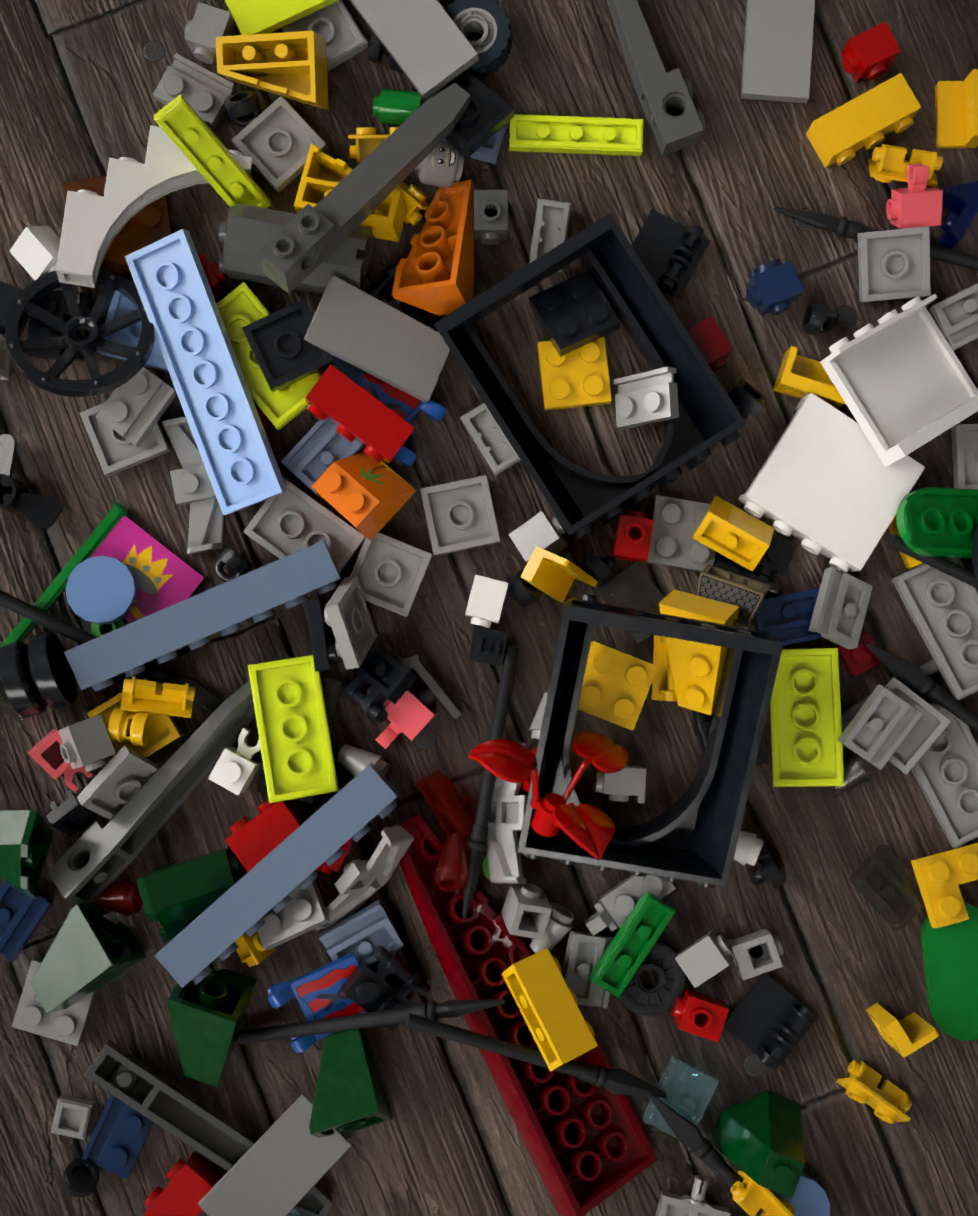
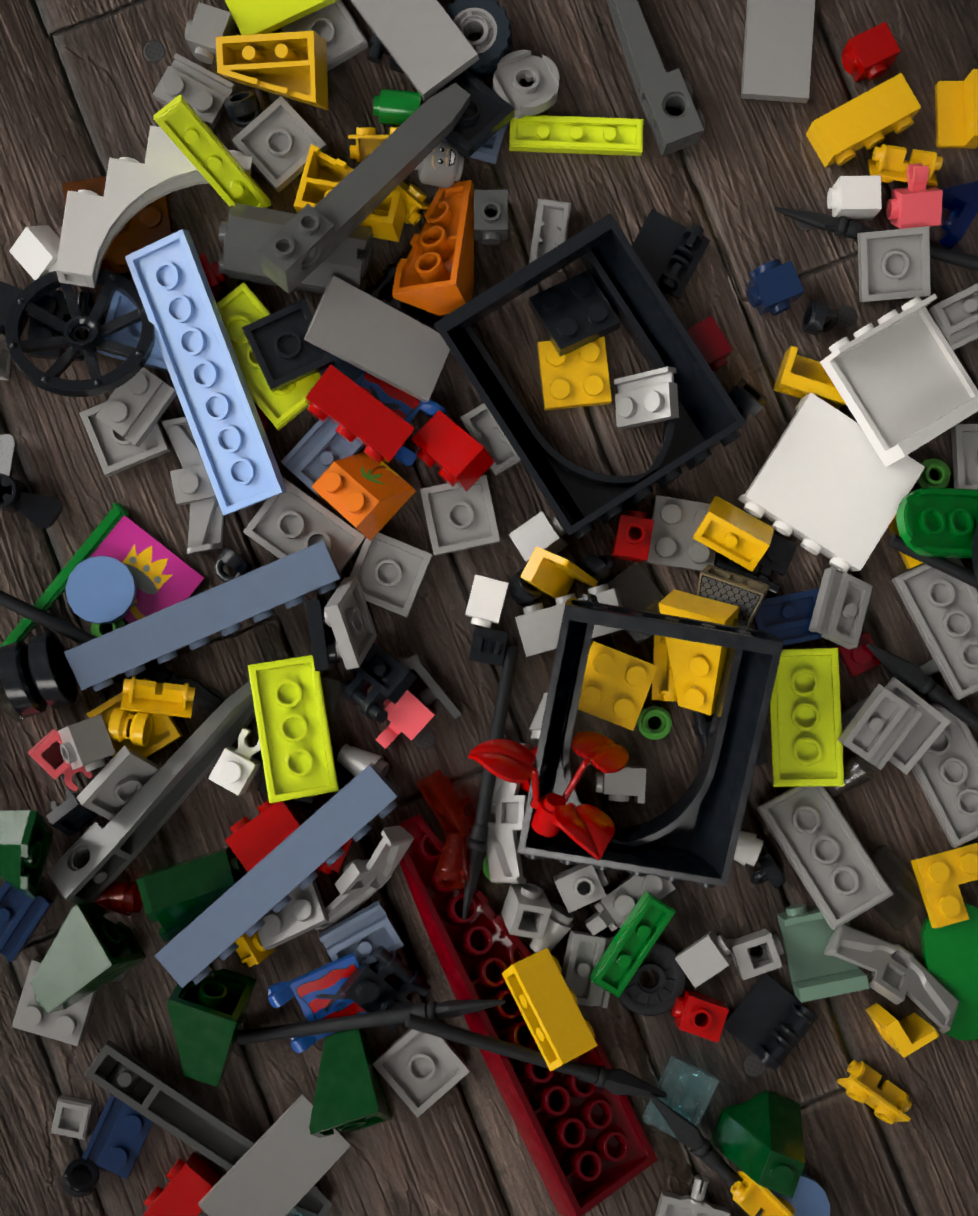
(421, 1068): none -> light grey plate
(452, 450): none -> red brick
(525, 66): none -> light grey plate
(541, 627): none -> light grey brick
(580, 886): none -> light grey brick
(664, 727): none -> bright green plate
(810, 970): none -> sand green panel
(825, 853): none -> light grey tile
(855, 197): none -> white brick
(894, 973): none -> light grey plate
(943, 472): none -> bright green plate

